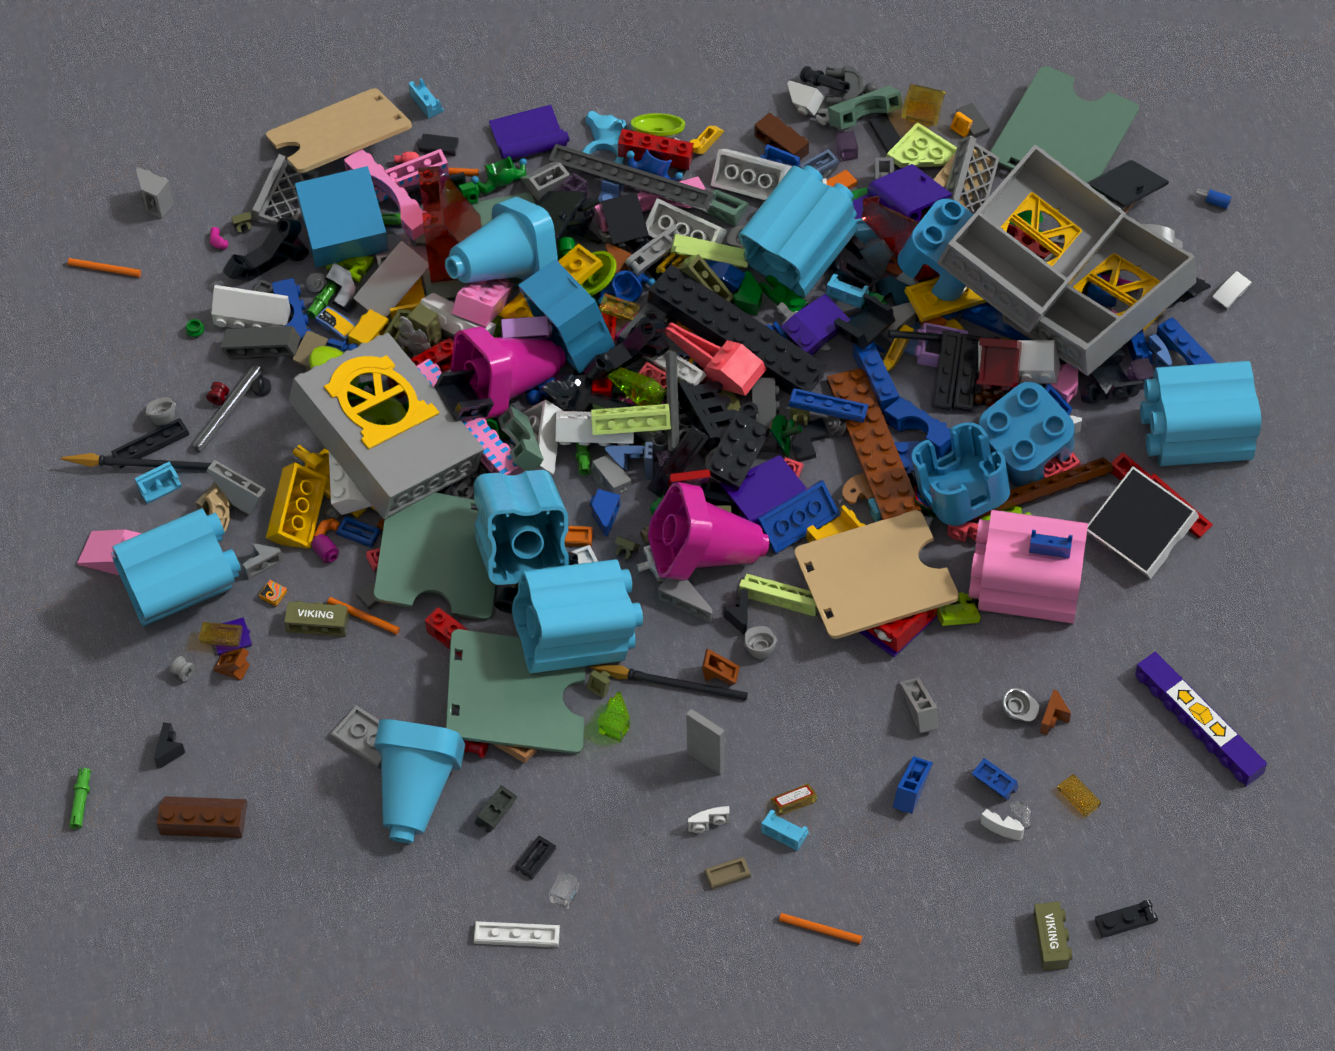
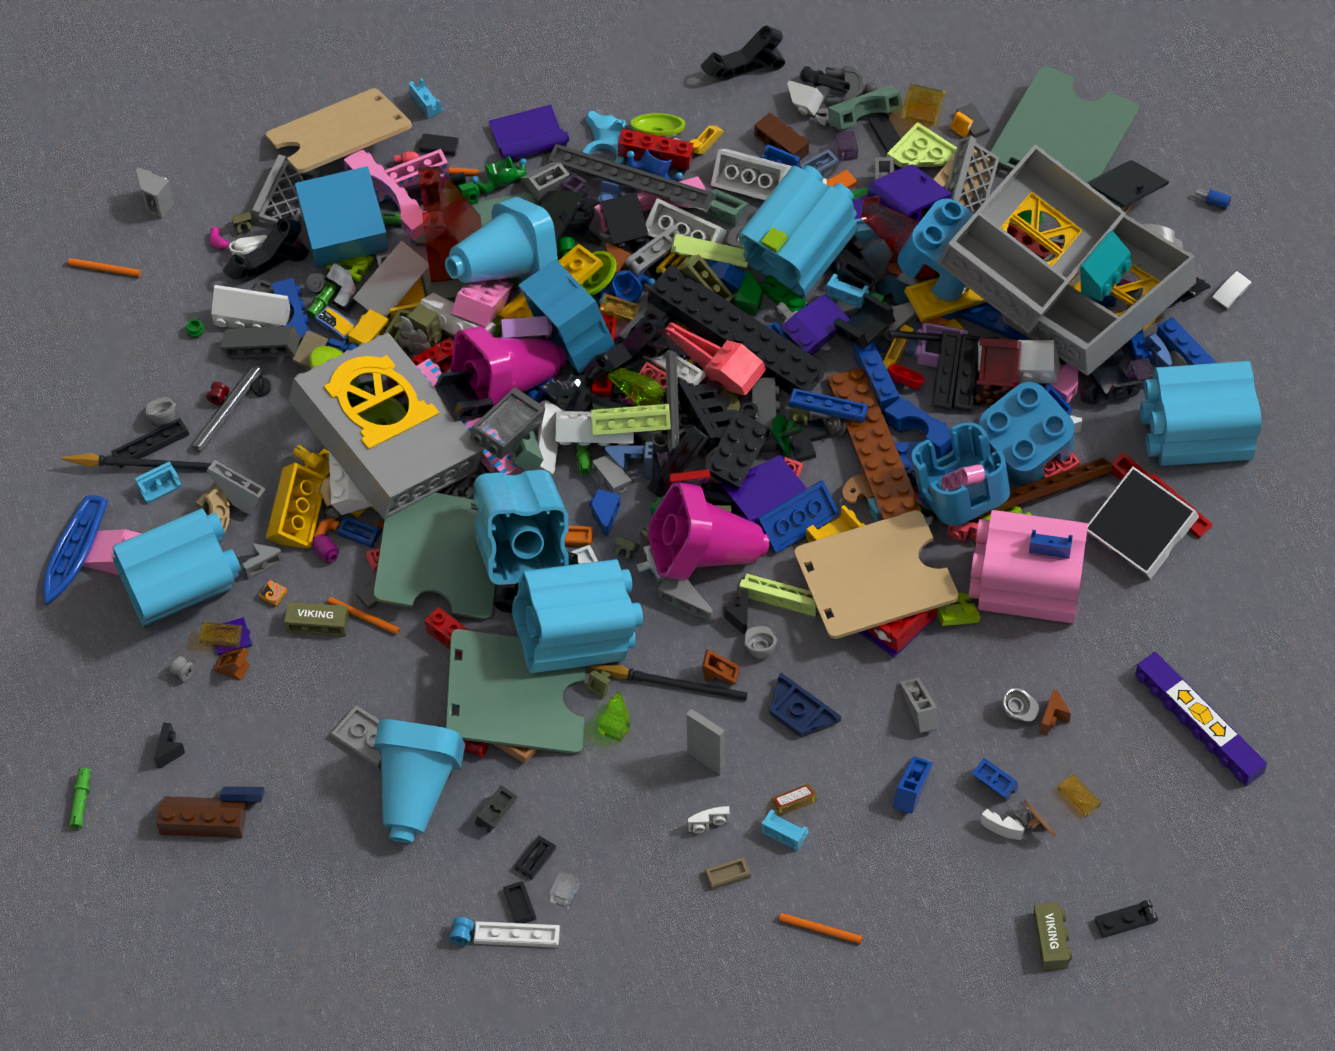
(73, 547): none -> blue piece
(242, 794): none -> dark blue tile
(246, 245): none -> white piece
(325, 491): none -> tan arm
(461, 931): none -> dark azure wheel
(507, 423): none -> window
(519, 903): none -> black tile
(757, 53): none -> black connector
(774, 239): none -> lime tile
(800, 709): none -> dark blue wing
(905, 376): none -> red plate
(967, 475): none -> bright pink beam
(1037, 819): none -> medium nougat piece
(1104, 267): none -> teal slope

